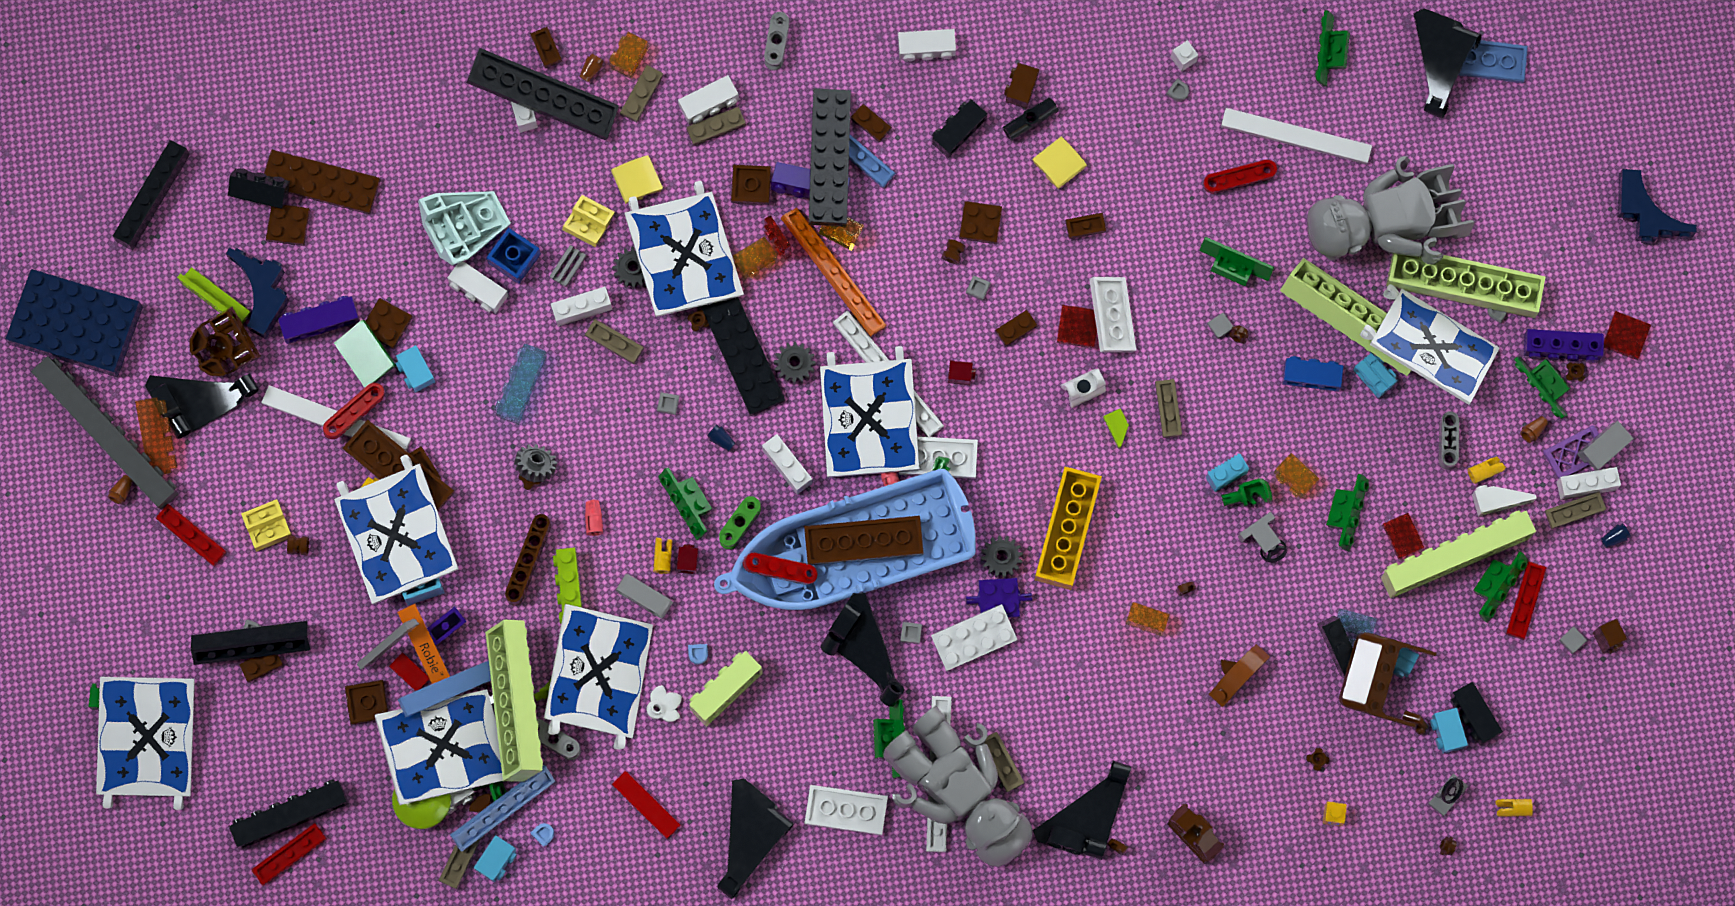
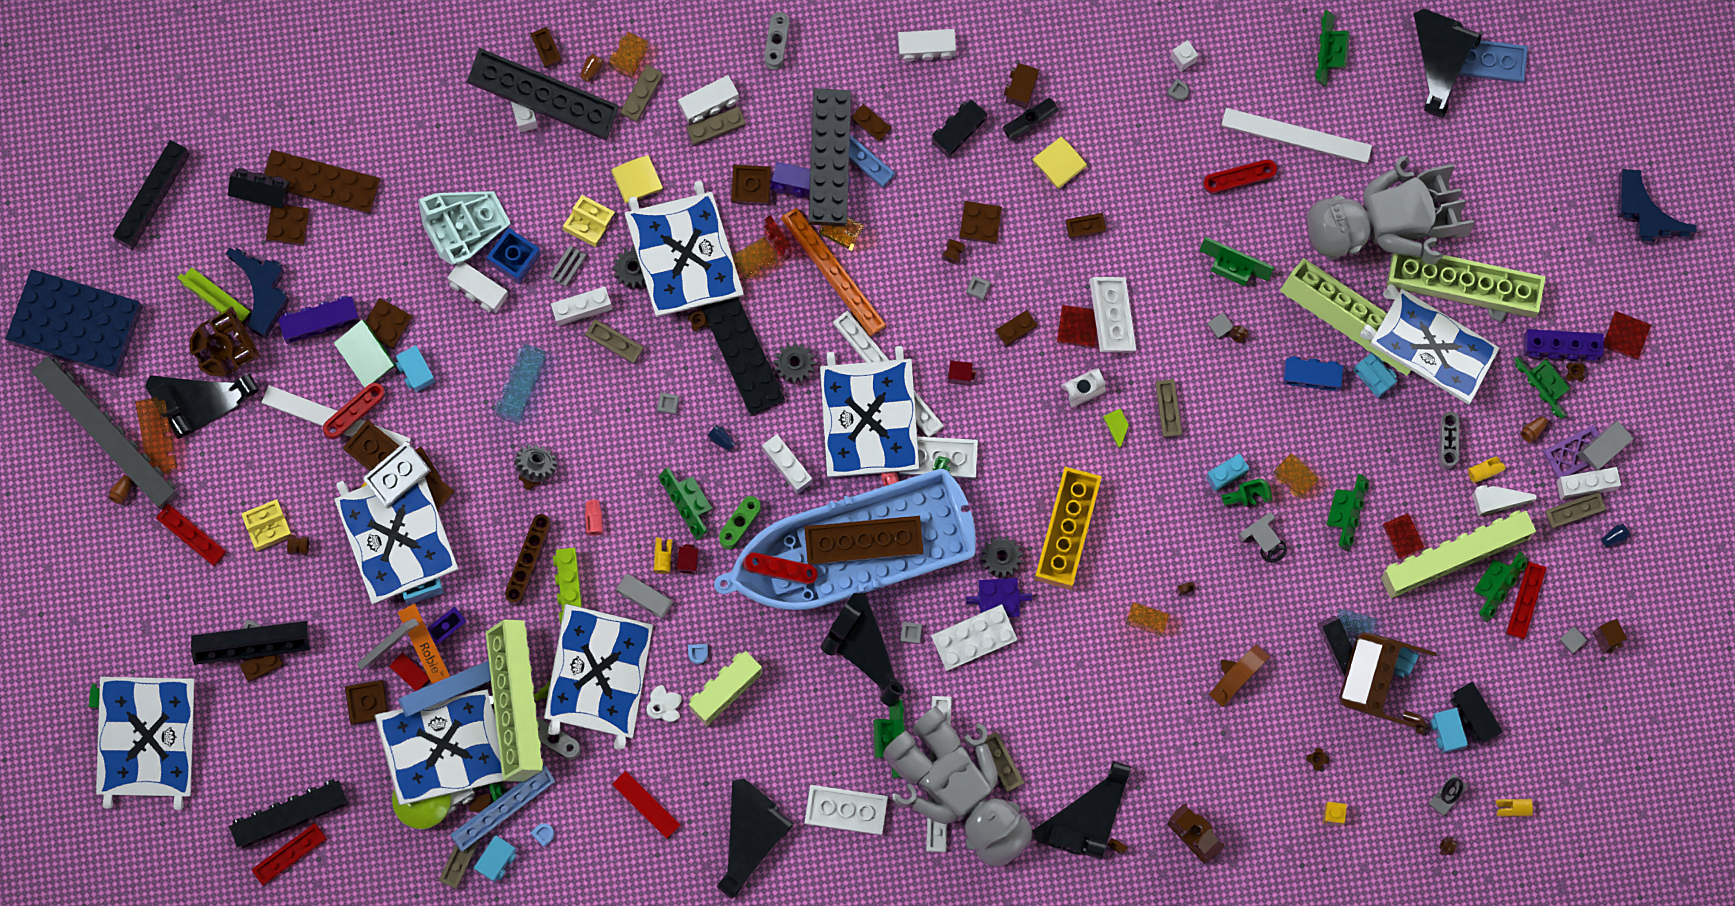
(396, 474): none -> tile

